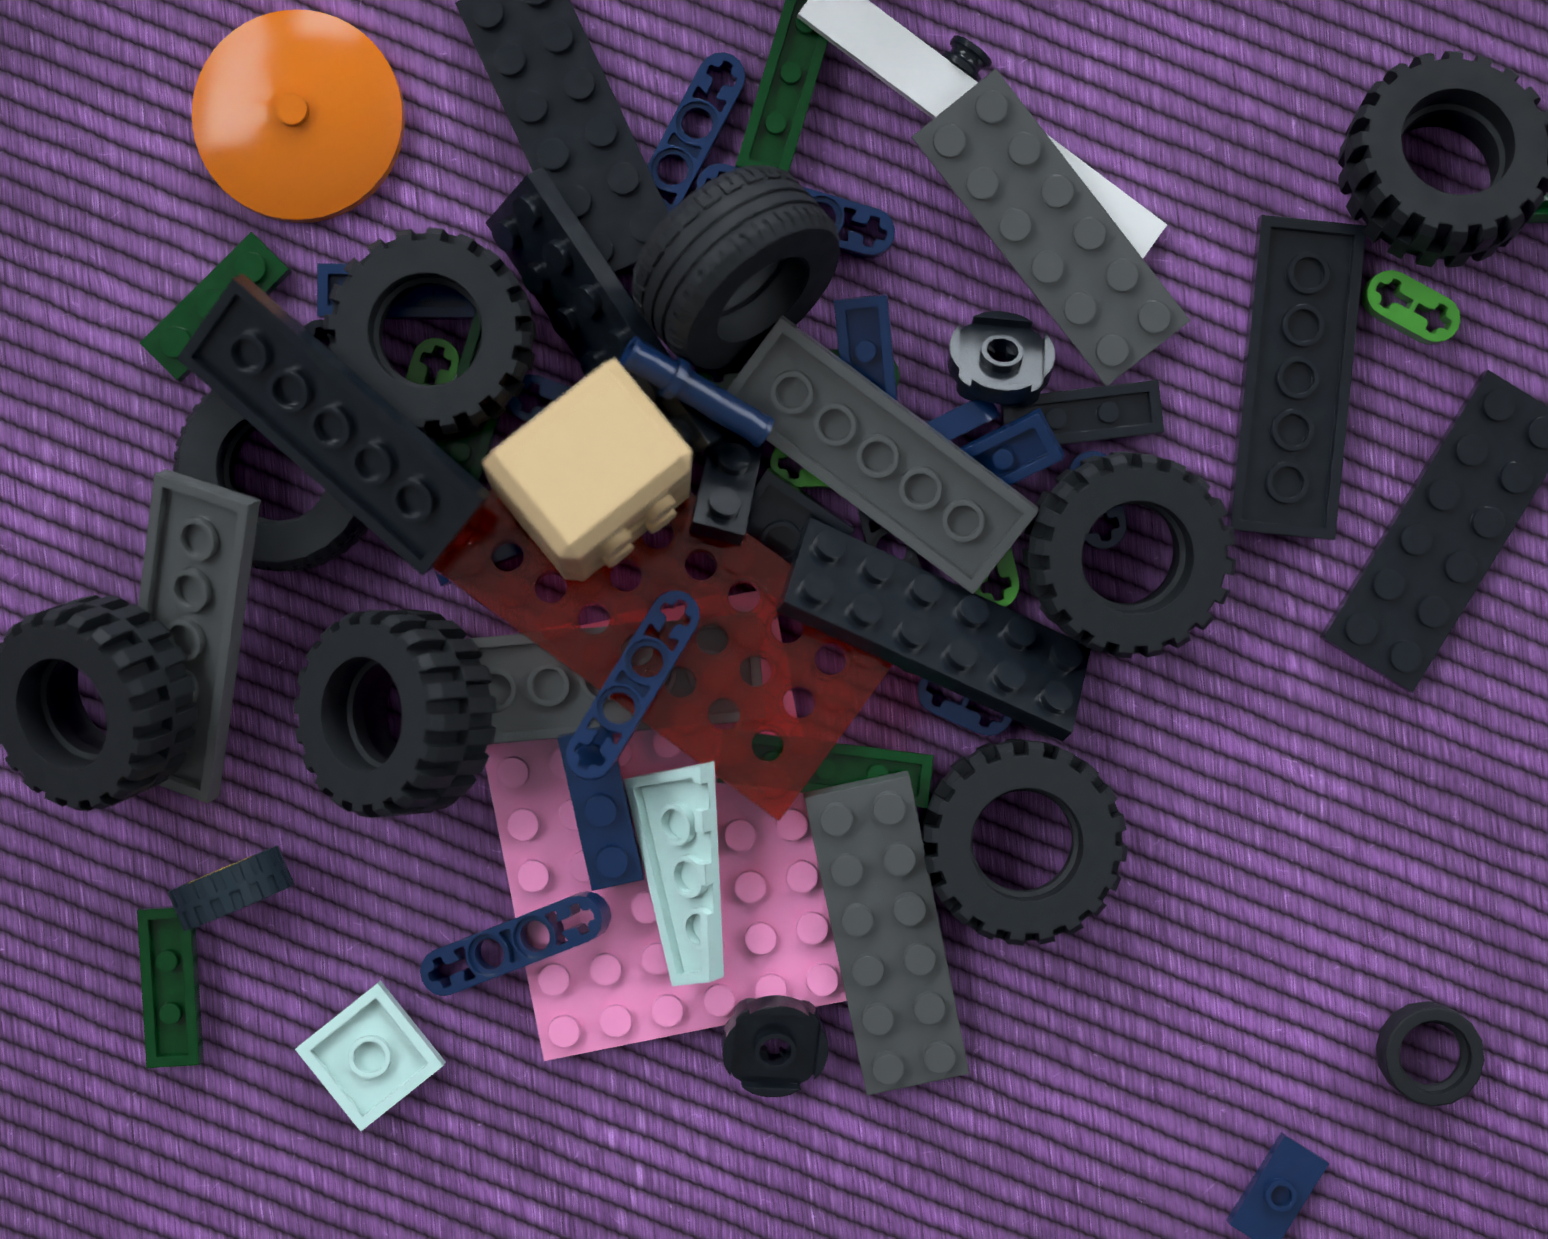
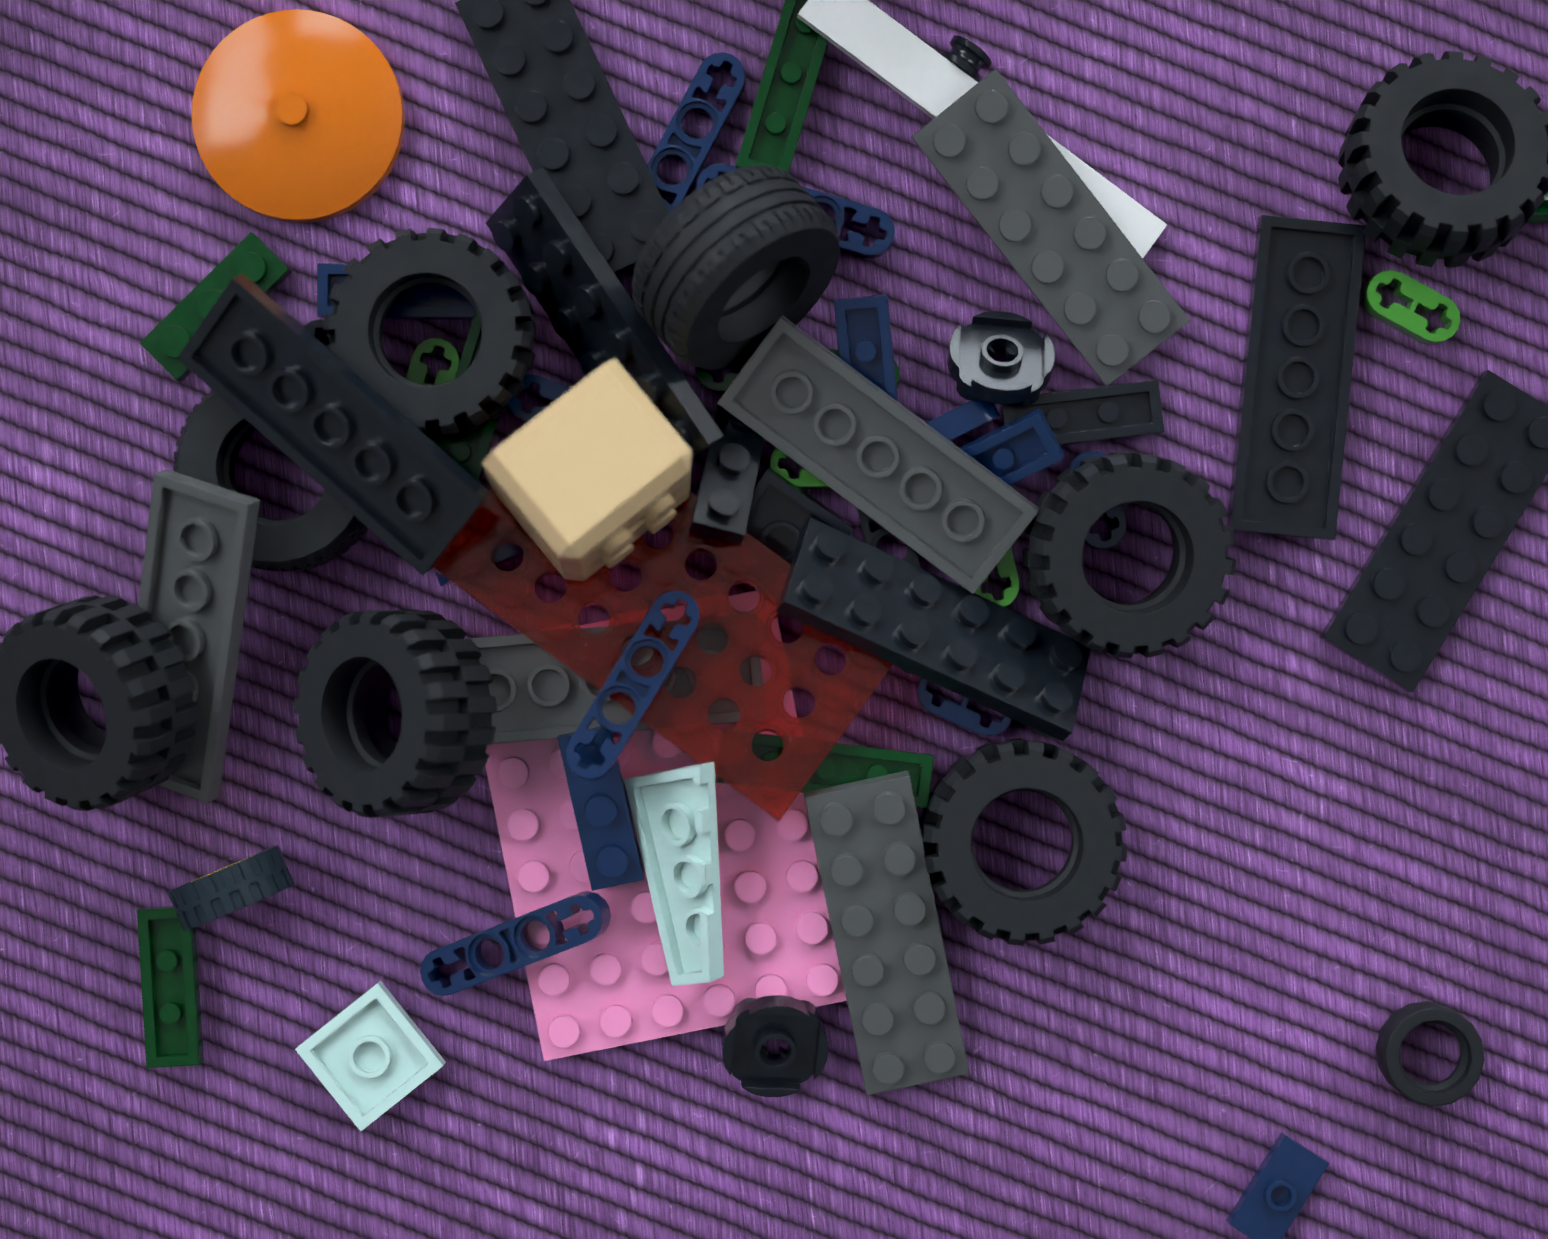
(678, 381): dark blue pin -> none

